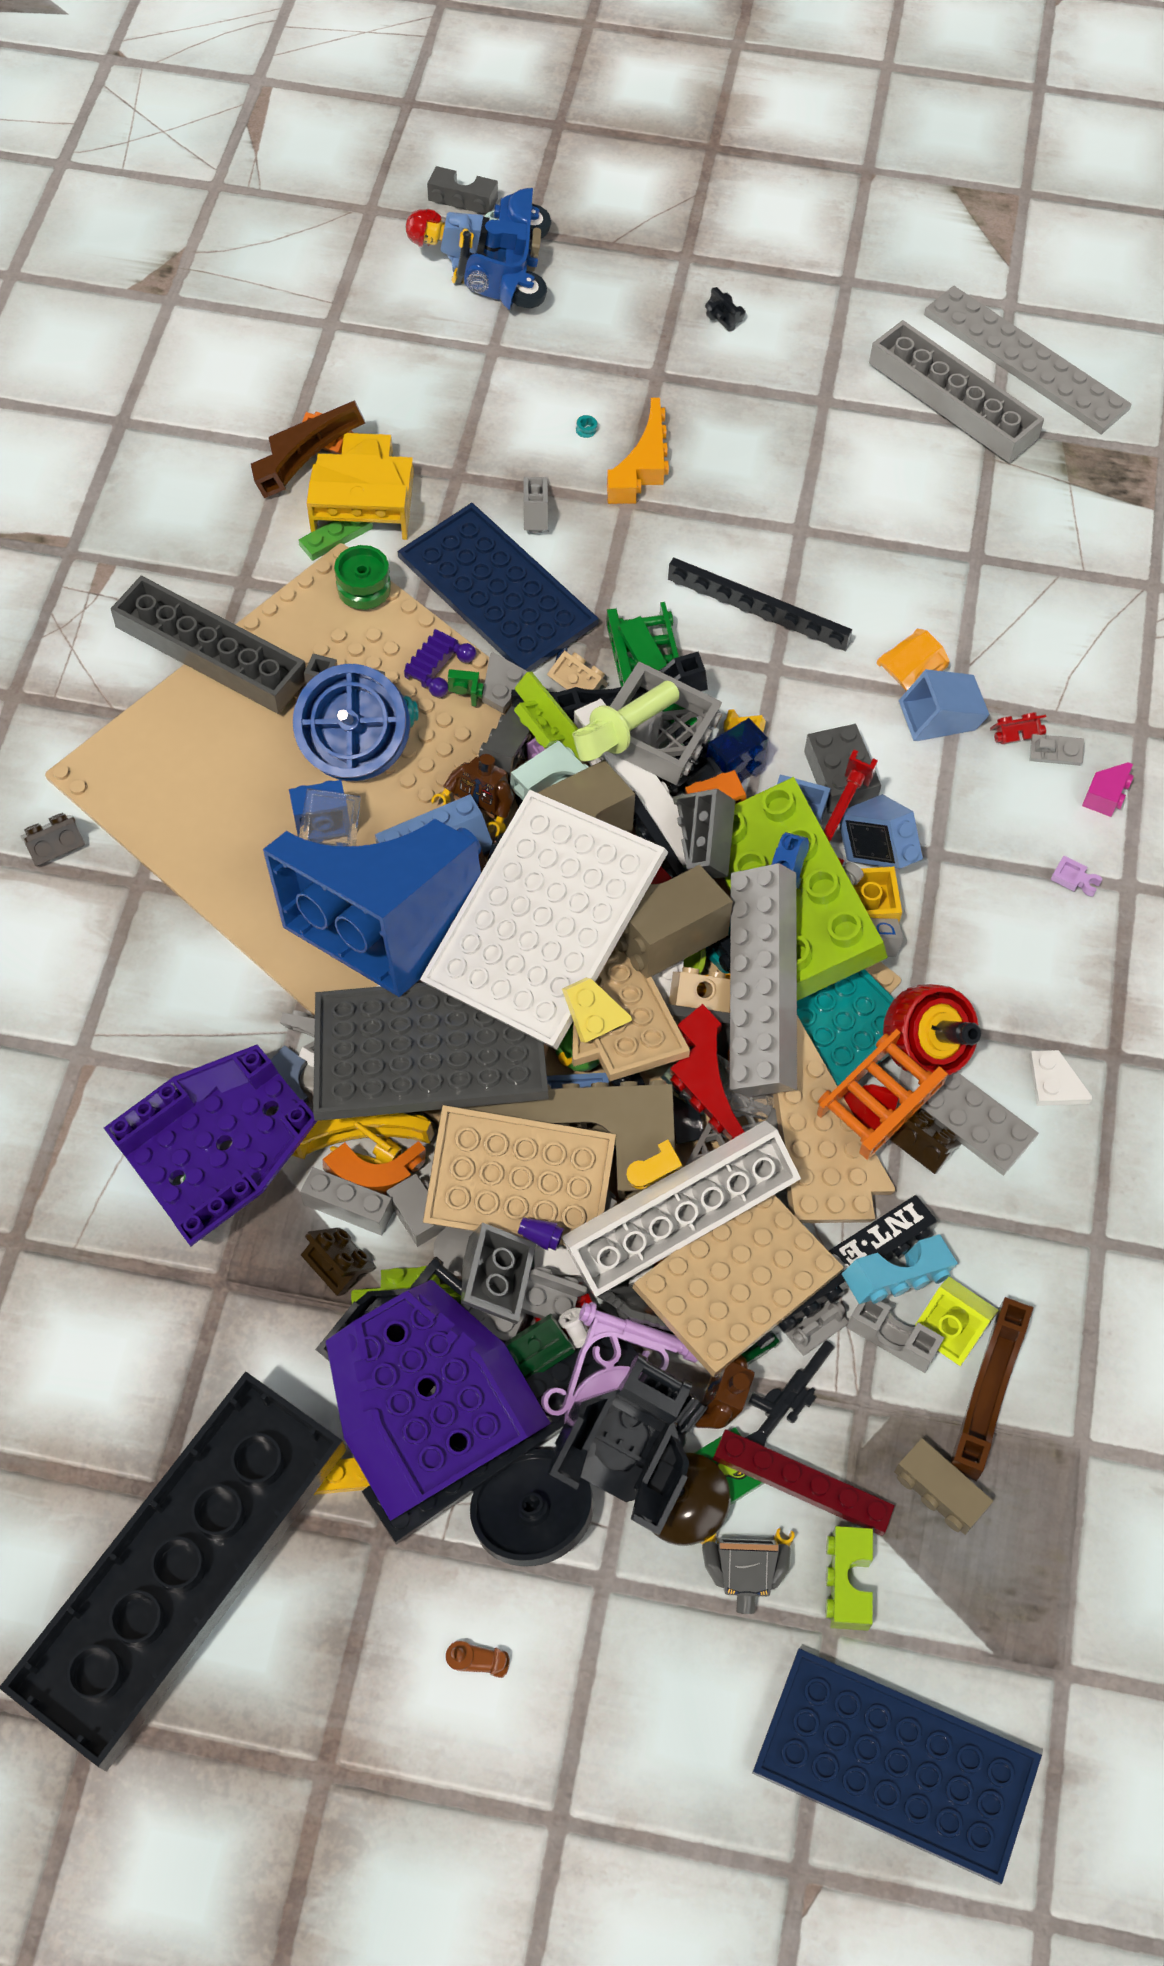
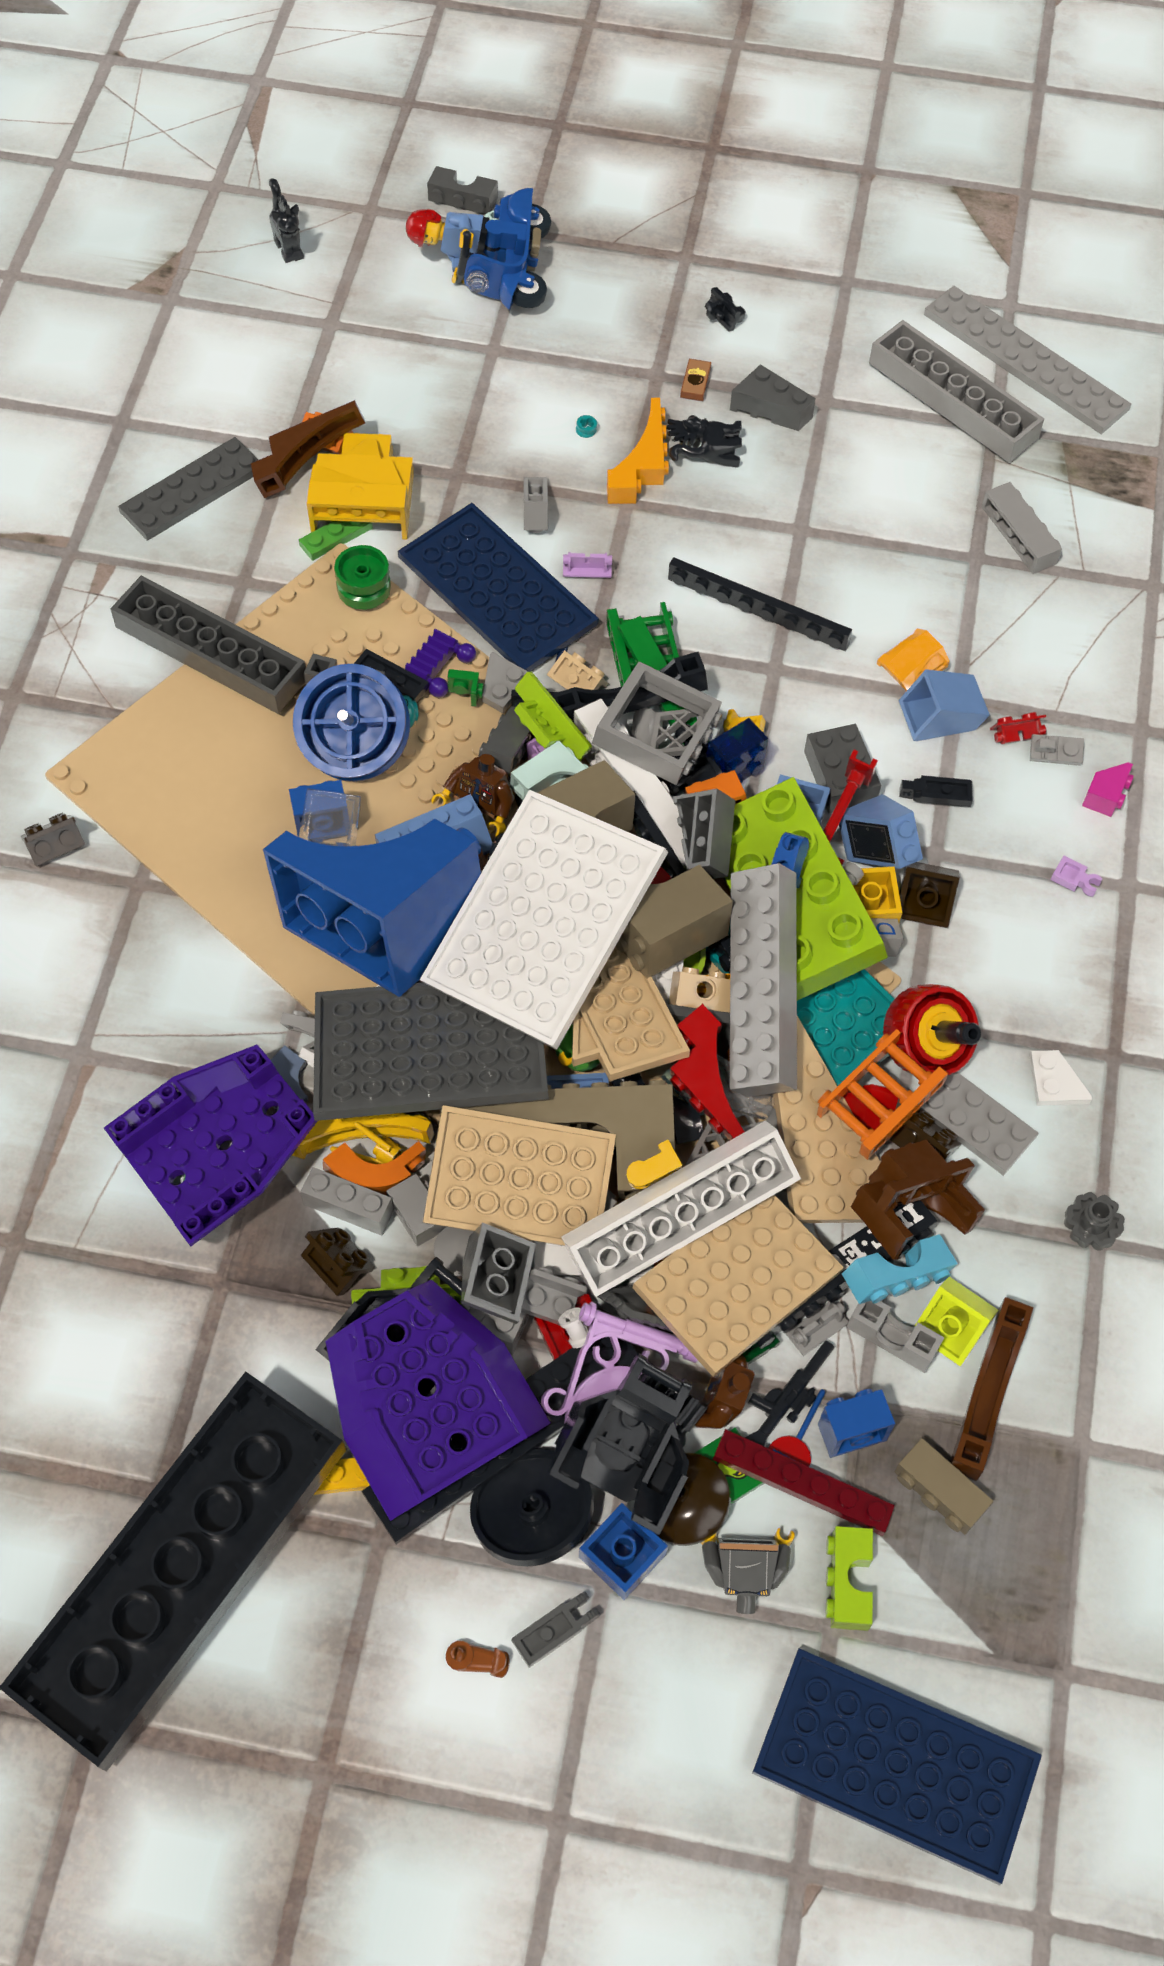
(189, 489): none -> dark grey plate
(285, 225): none -> black animal
(404, 680): none -> black plate
(539, 1346): dark green plate -> none
(541, 1232): dark purple cone -> none
(552, 1630): none -> dark grey hinge
(580, 566): none -> lavender hinge
(593, 1009): light yellow wing -> none
(611, 729): yellowish green piece -> none
(622, 1552): none -> blue brick
(695, 379): none -> tile
(717, 439): none -> black animal
(774, 398): none -> dark grey wedge
(794, 1447): none -> red piece
(855, 1422): none -> blue brick
(910, 1176): none -> reddish brown piece
(928, 893): none -> dark brown slope
(938, 790): none -> black hinge
(1021, 527): none -> light grey brick
(1094, 1221): none -> dark grey plant

